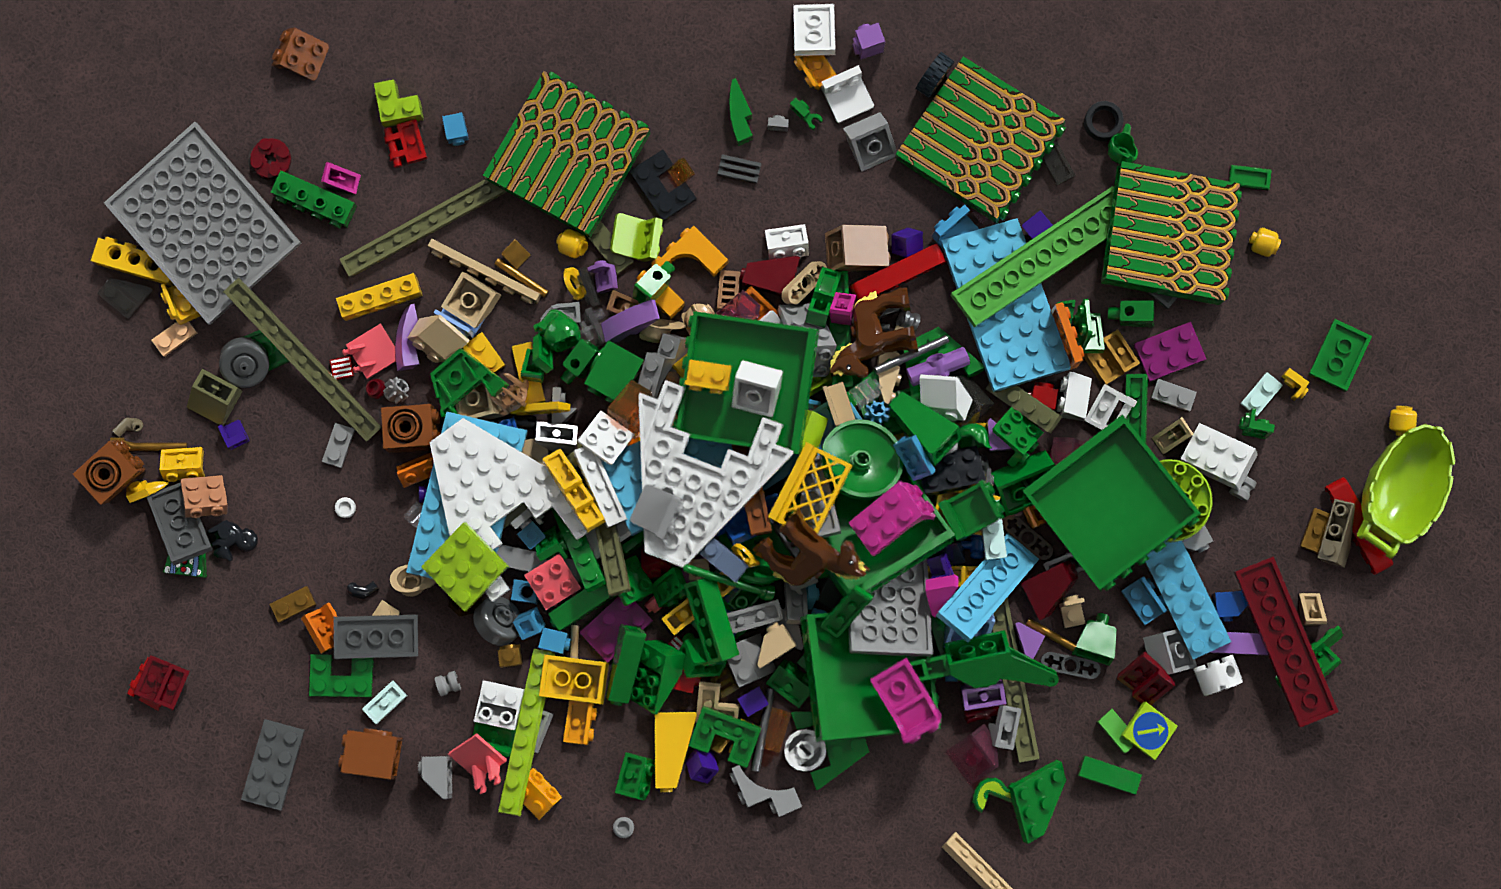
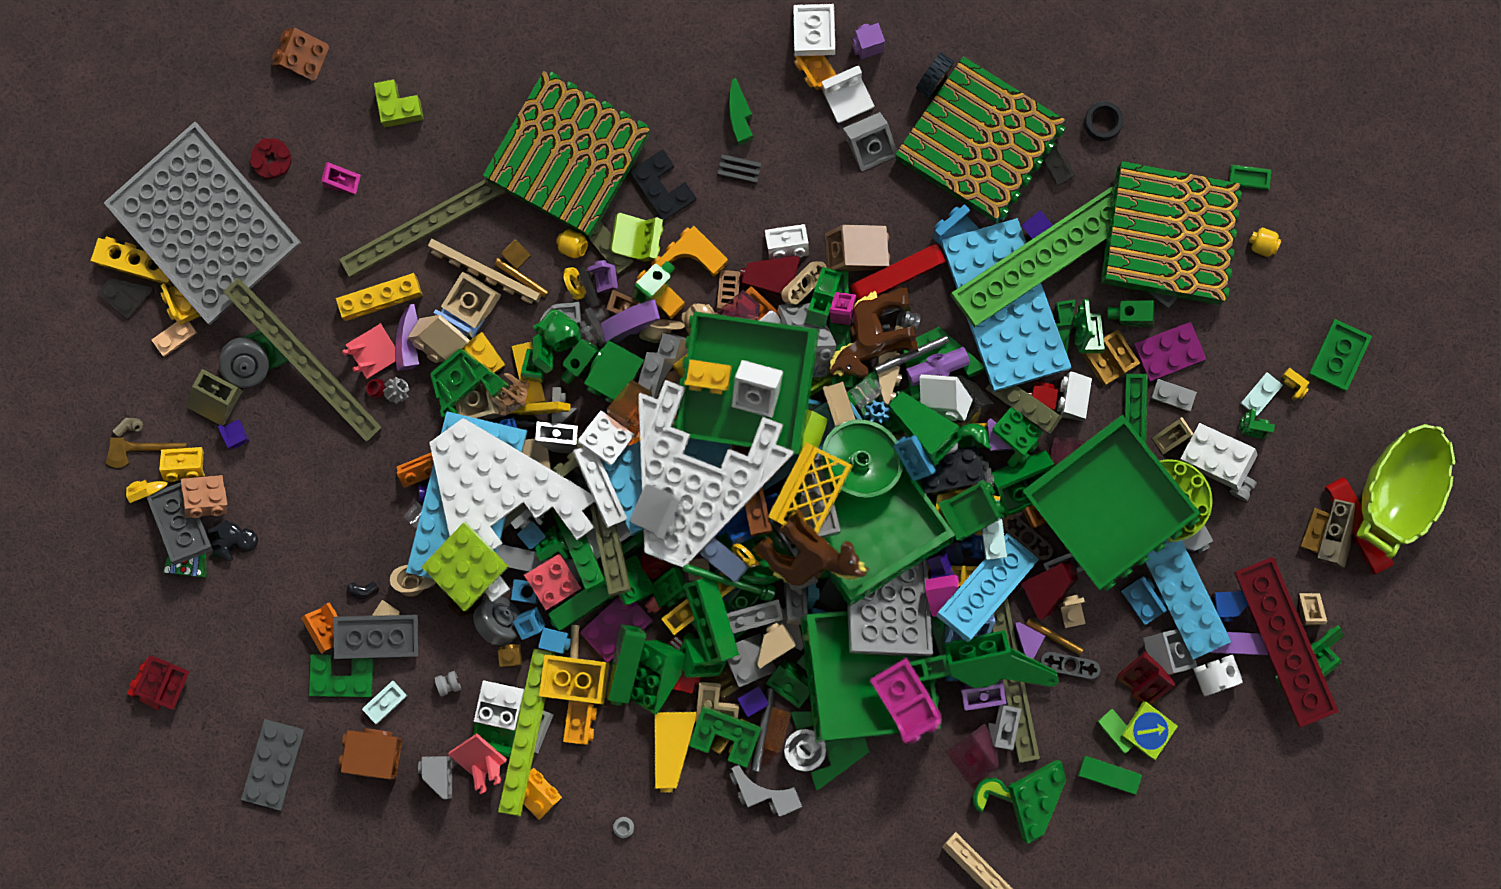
(122, 466): dark orange brick -> none
(293, 604): pearl gold plate -> none
(313, 199): green brick -> none
(338, 445): light grey plate -> none
(342, 368): tile -> none
(345, 507): white tile -> none
(411, 141): red plate -> none
(423, 430): dark orange brick -> none
(455, 129): dark azure brick -> none
(573, 490): yellow slope -> none
(635, 776): green bracket -> none
(681, 171): clear orange plate -> none
(701, 765): dark purple panel -> none
(778, 123): light grey plate -> none
(803, 112): green plate -> none
(846, 611): green tile -> none
(891, 516): dark pink bracket -> none
(907, 242): dark purple panel -> none
(981, 713): dark red pin -> none
(1068, 334): orange plate -> none
(1097, 641): torso -> none
(1105, 405): white plate -> none
(1124, 139): green hair -> none
(1402, 419): yellow head -> none

